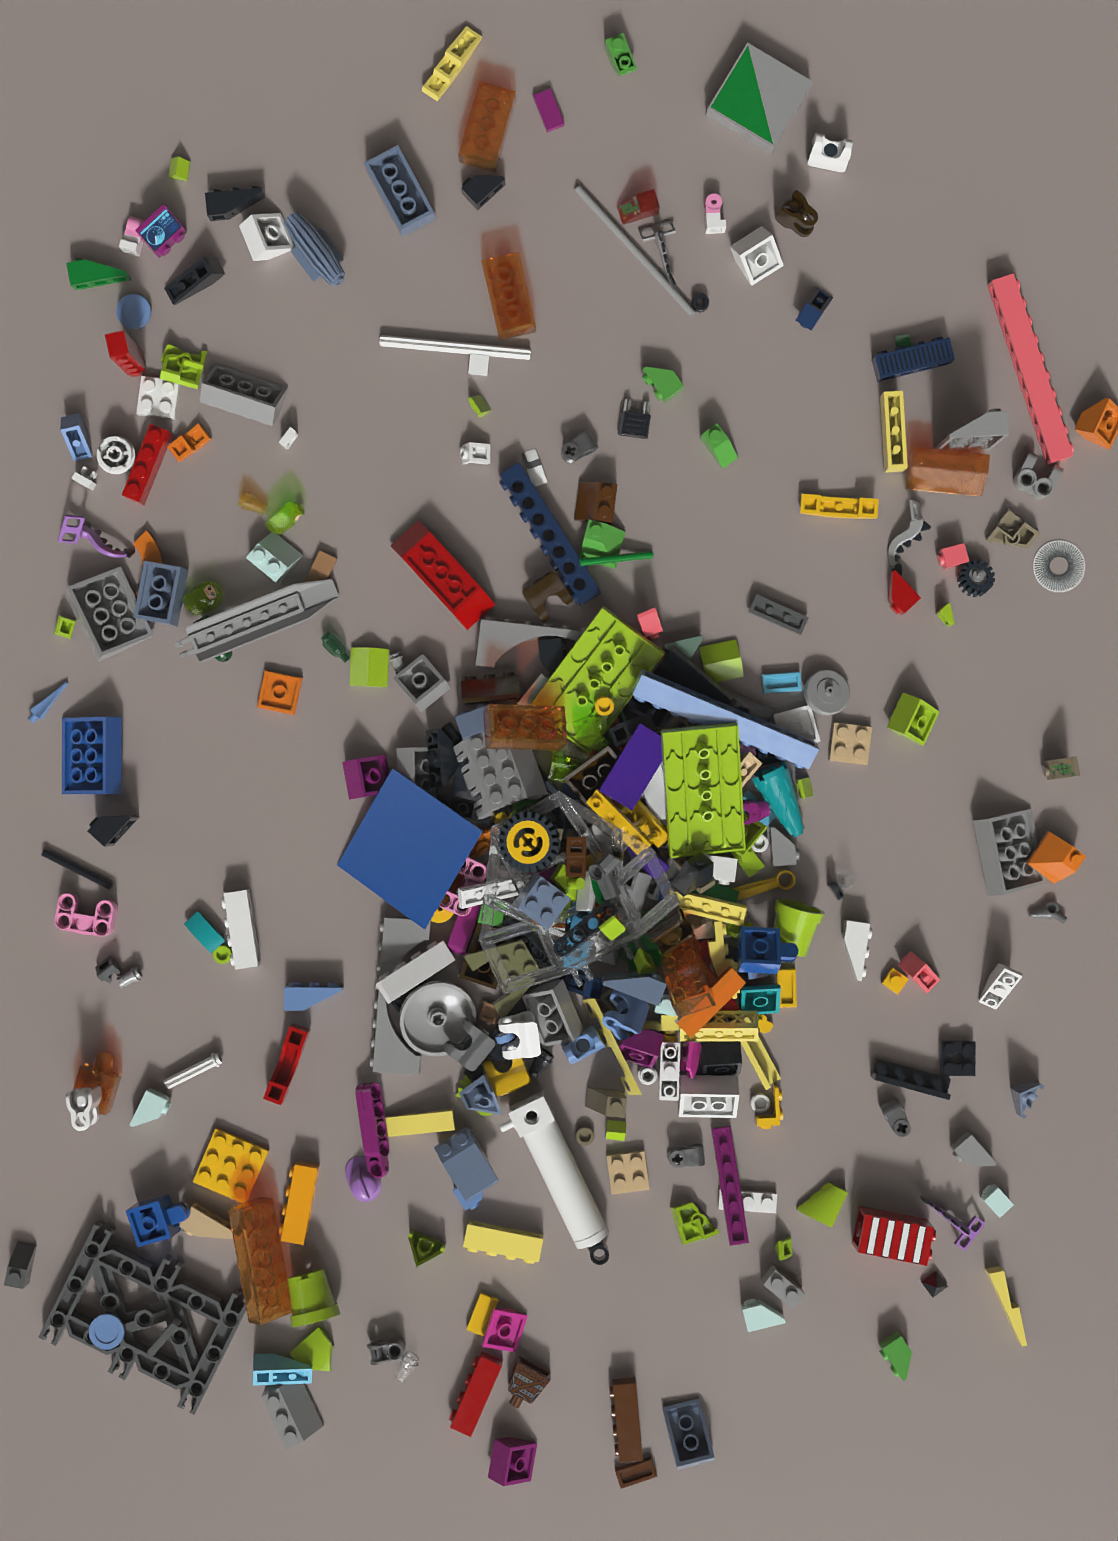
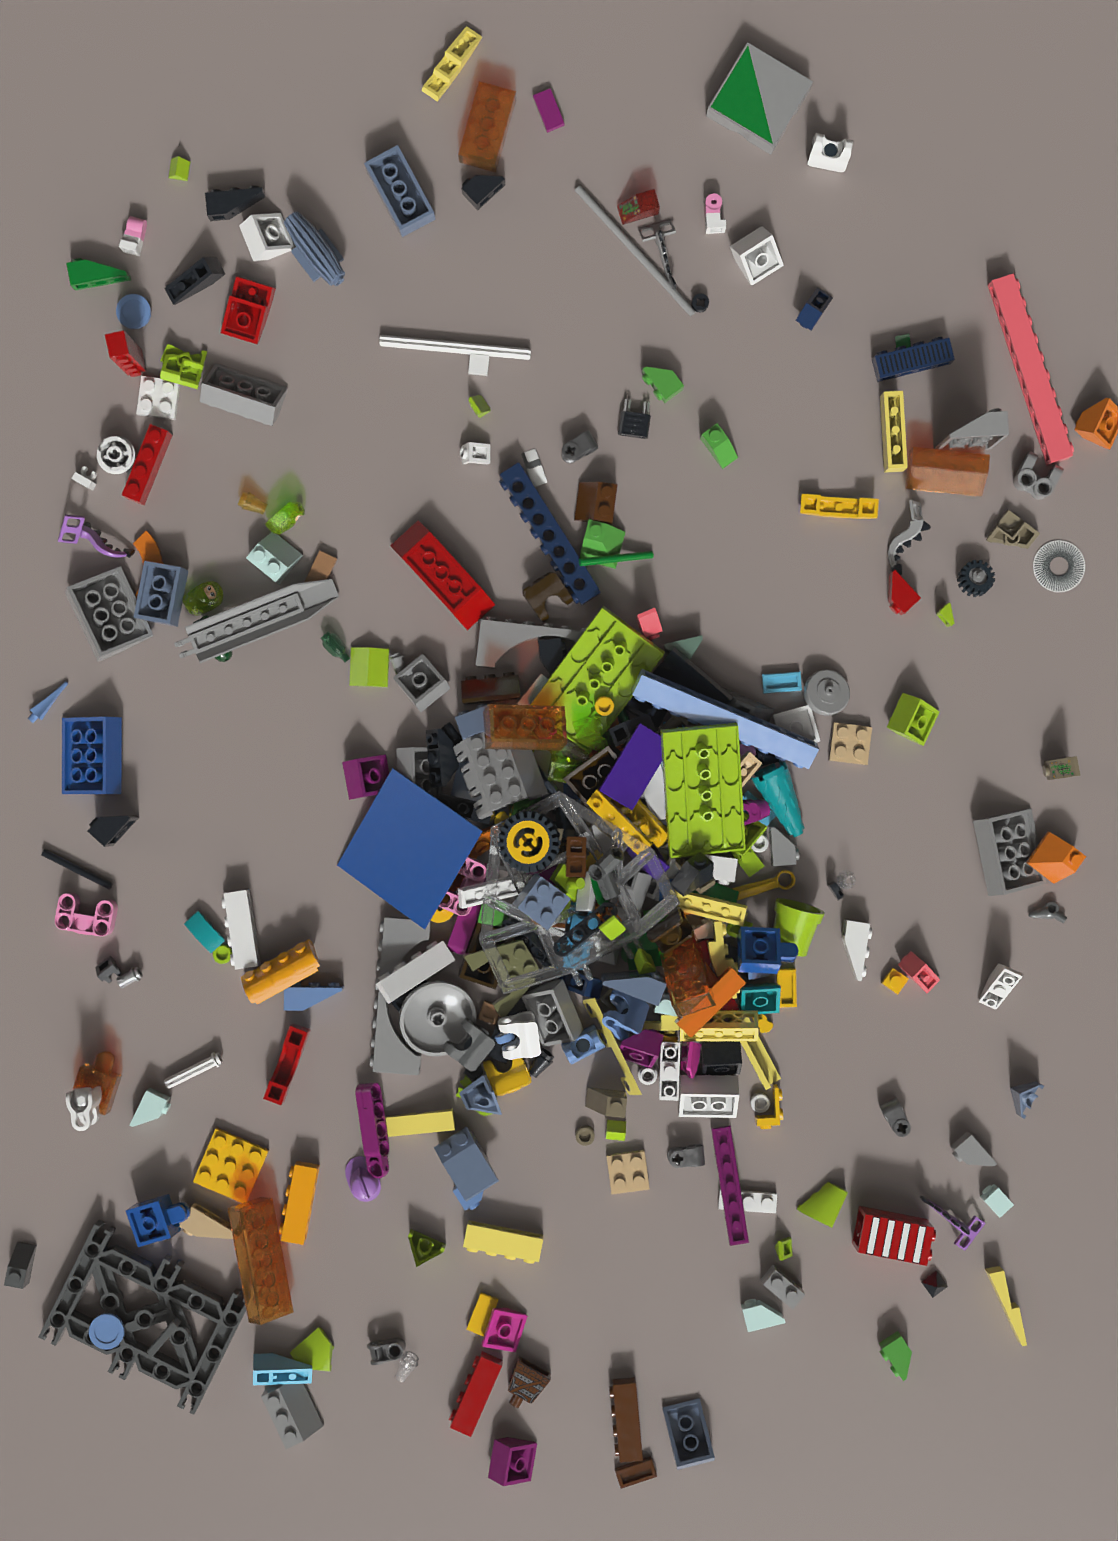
(64, 627): lime slope -> none
(76, 436): medium blue slope -> none
(161, 231): slope -> none
(189, 443): orange slope -> none
(247, 310): none -> red slope
(279, 692): orange tile -> none
(280, 972): none -> light orange container
(288, 438): white tile -> none
(311, 1298): lime piece -> none
(508, 296): clear orange brick -> none
(560, 1173): white piece -> none
(620, 55): bright green slope -> none
(691, 1223): lime slope -> none
(722, 661): lime slope -> none
(778, 614): dark grey plate -> none
(794, 213): dark brown piece -> none
(804, 788): lime slope -> none
(911, 1078): black fence -> none
(953, 556): coral brick -> none
(966, 1066): black piece -> none

